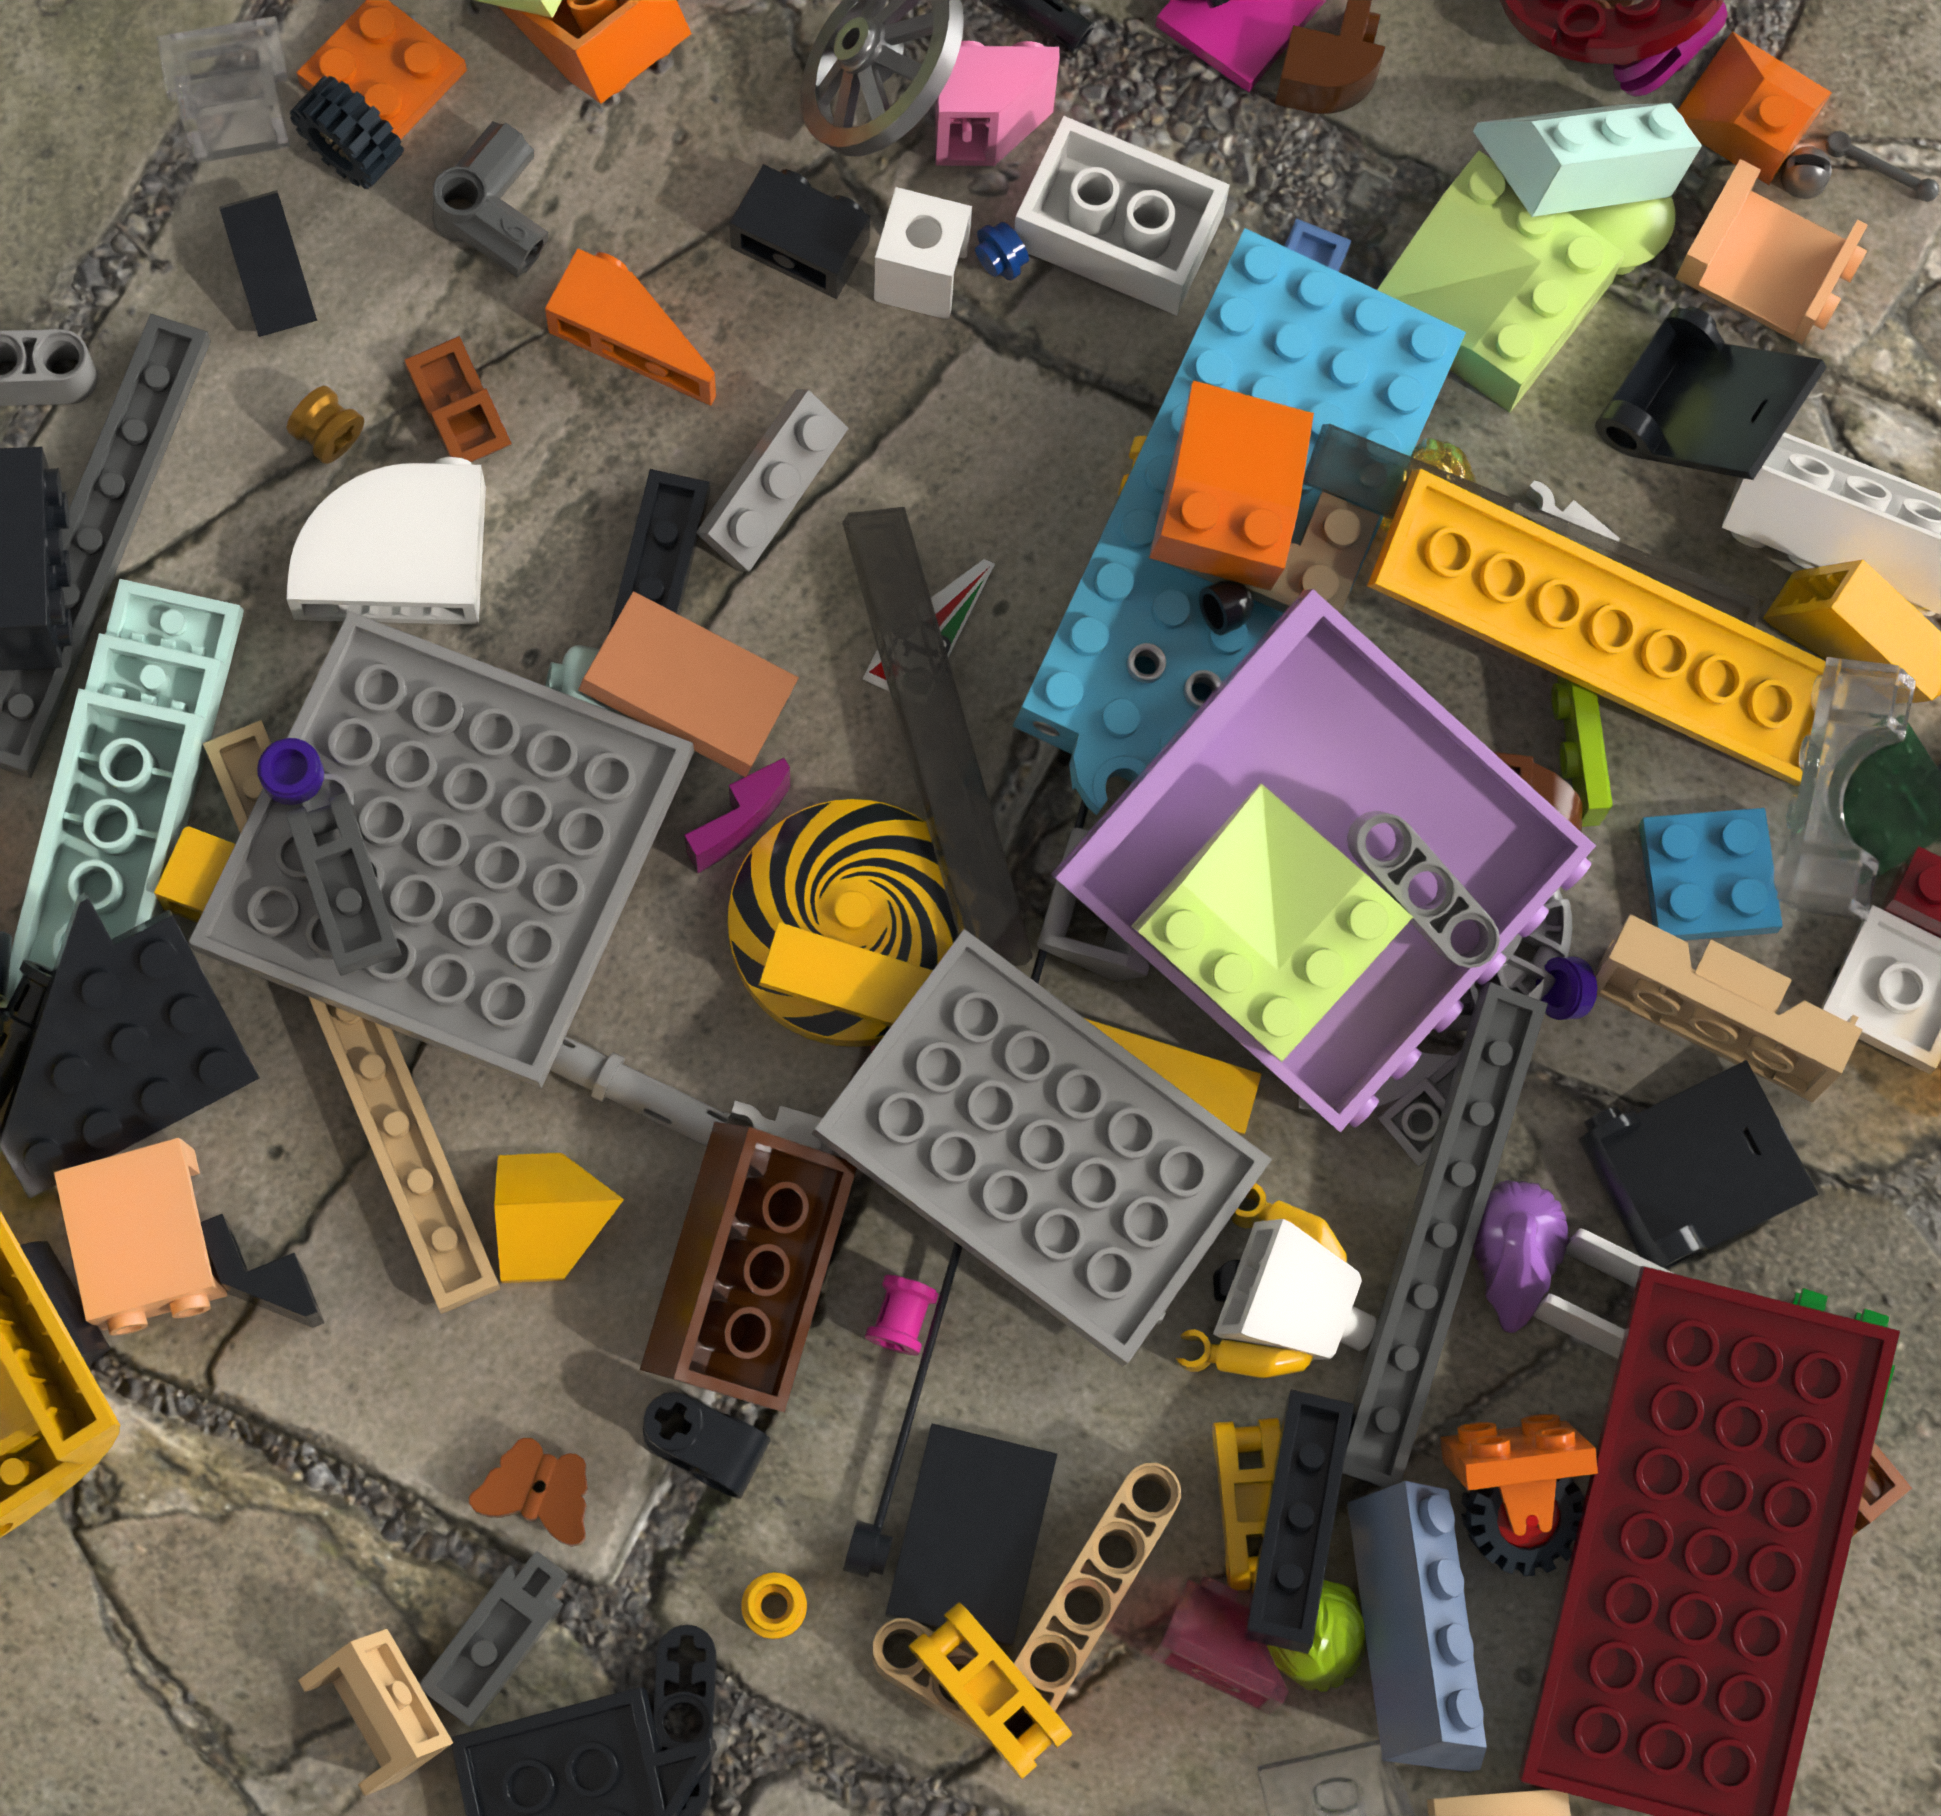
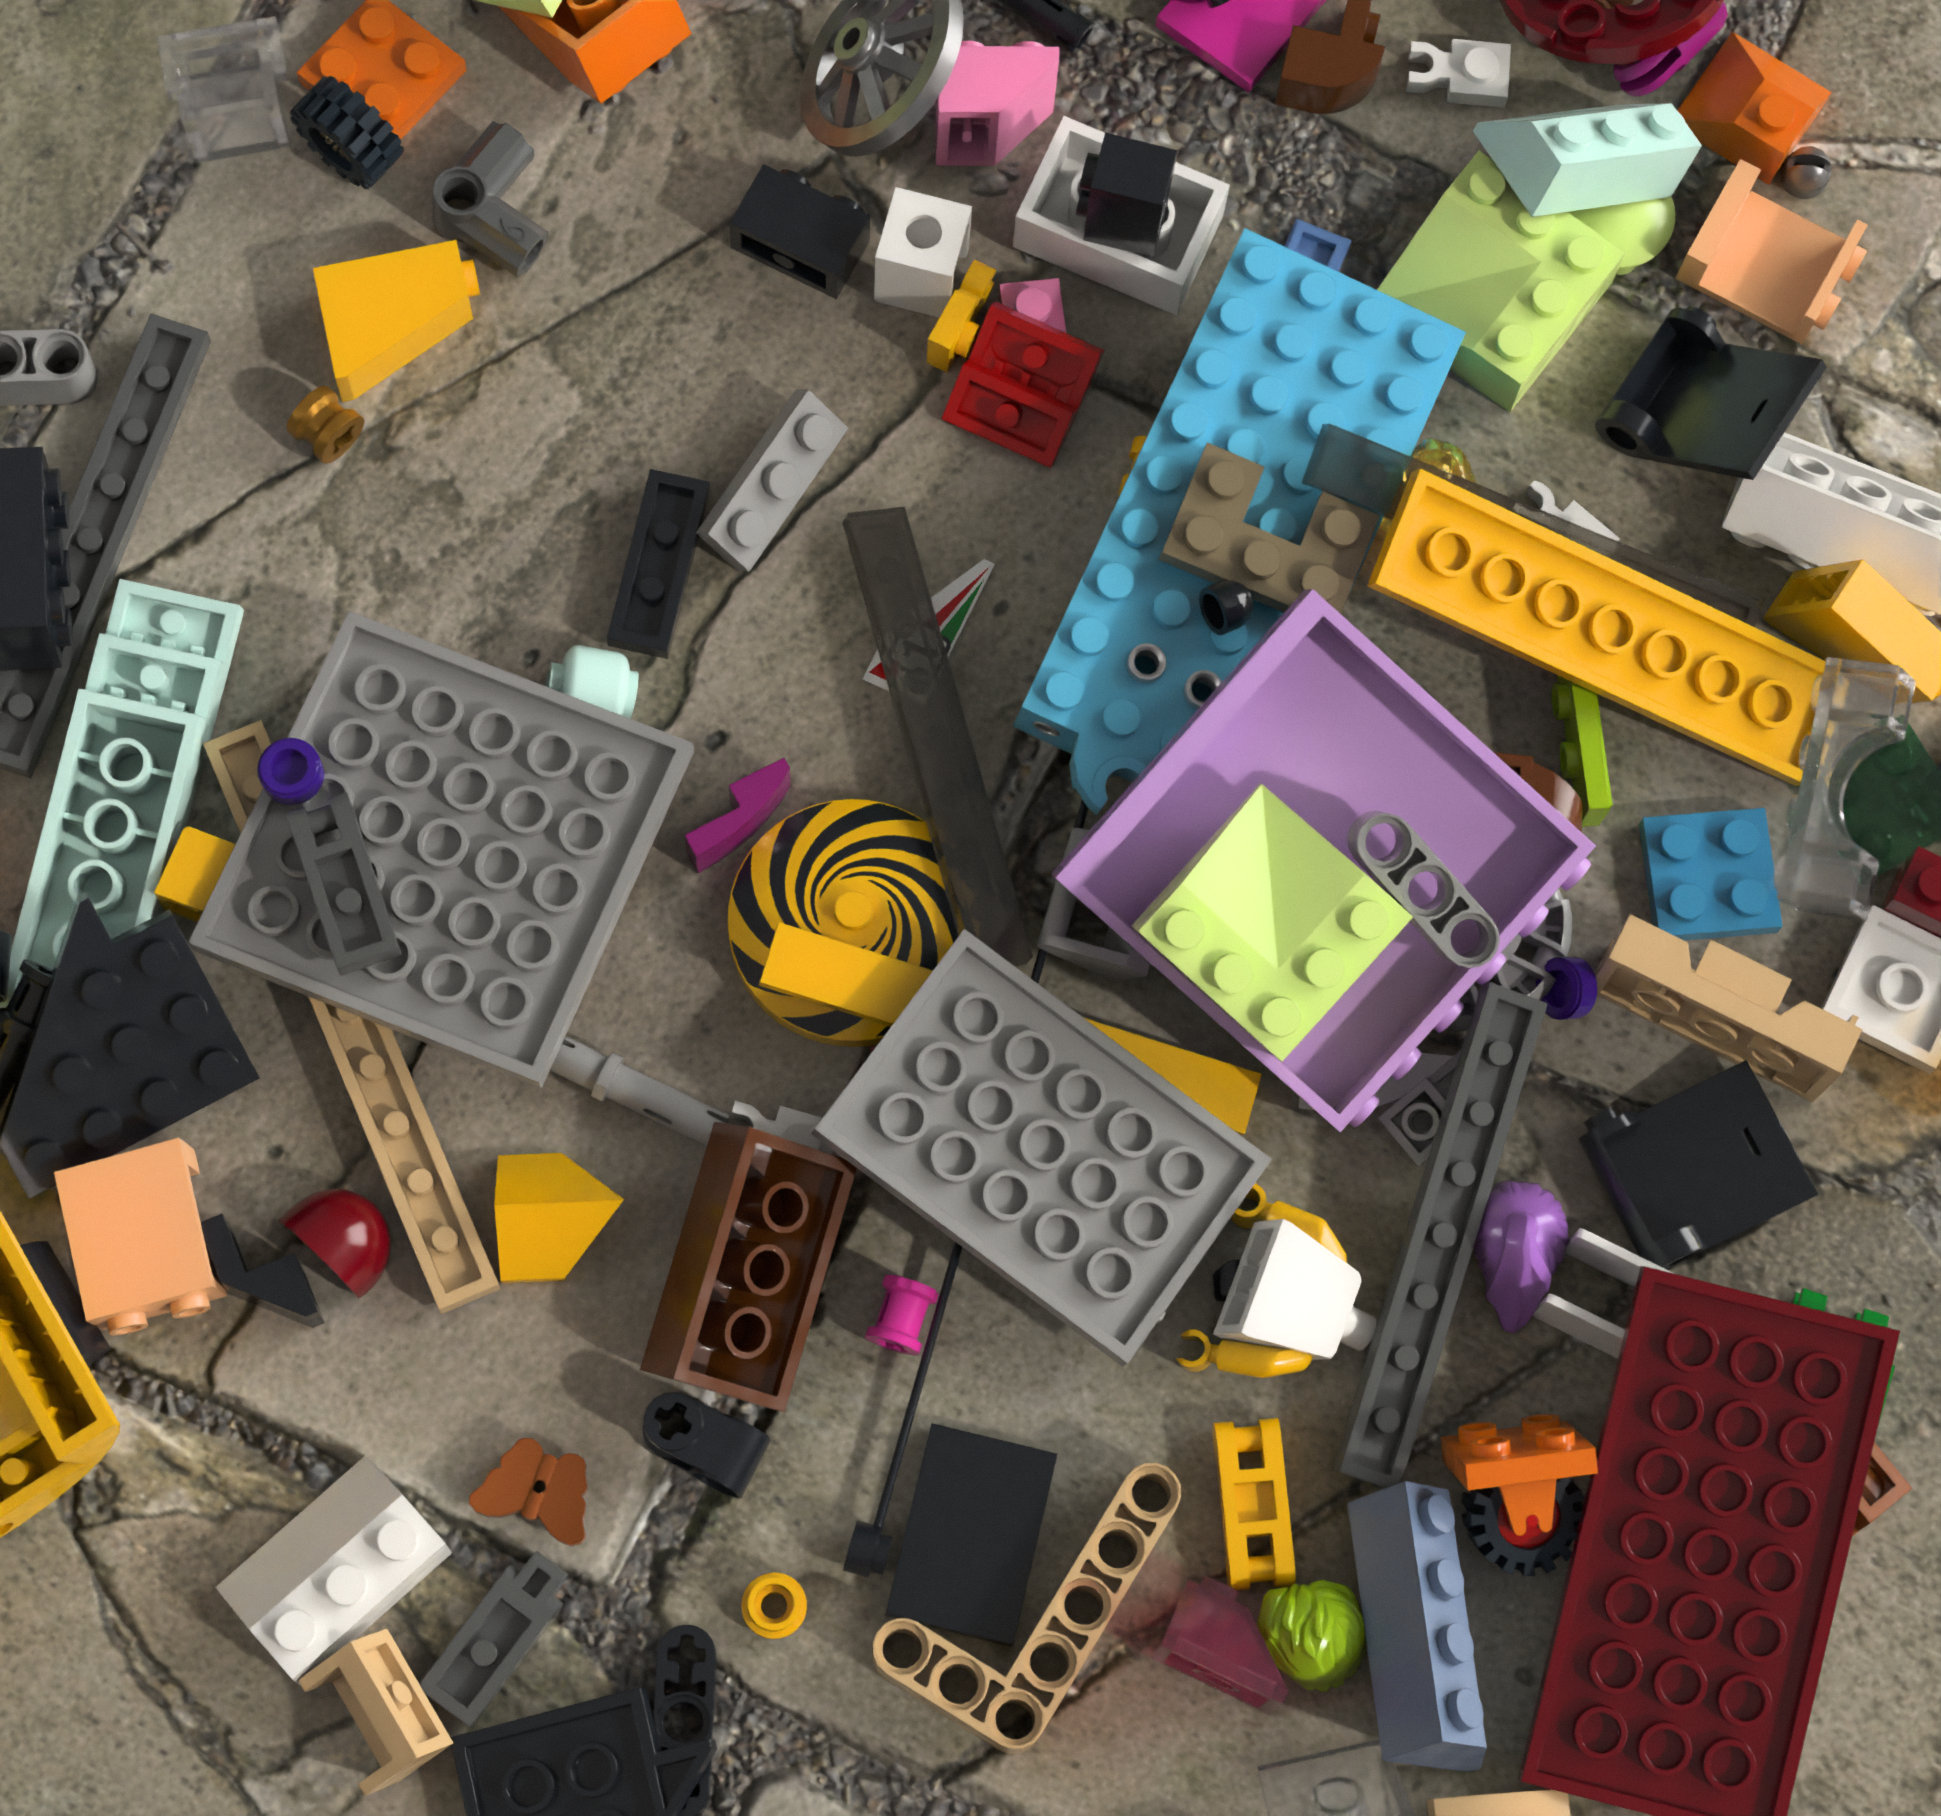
(268, 263): black slope -> none
(333, 1569): none -> white slope
(344, 1234): none -> dark red helmet
(391, 310): none -> yellow slope
(394, 547): white brick -> none
(457, 401): dark orange slope -> none
(615, 317): orange slope -> none
(688, 683): nougat tile -> none
(956, 328): none -> yellow plate
(990, 1690): yellow plate -> none
(1001, 251): blue plate -> none
(1022, 384): none -> red slope
(1036, 299): none -> bright pink plate
(1126, 194): none -> black brick
(1233, 486): orange slope -> none
(1299, 1522): black plate -> none
(1470, 71): none -> white plate
(1840, 144): dark grey hinge -> none

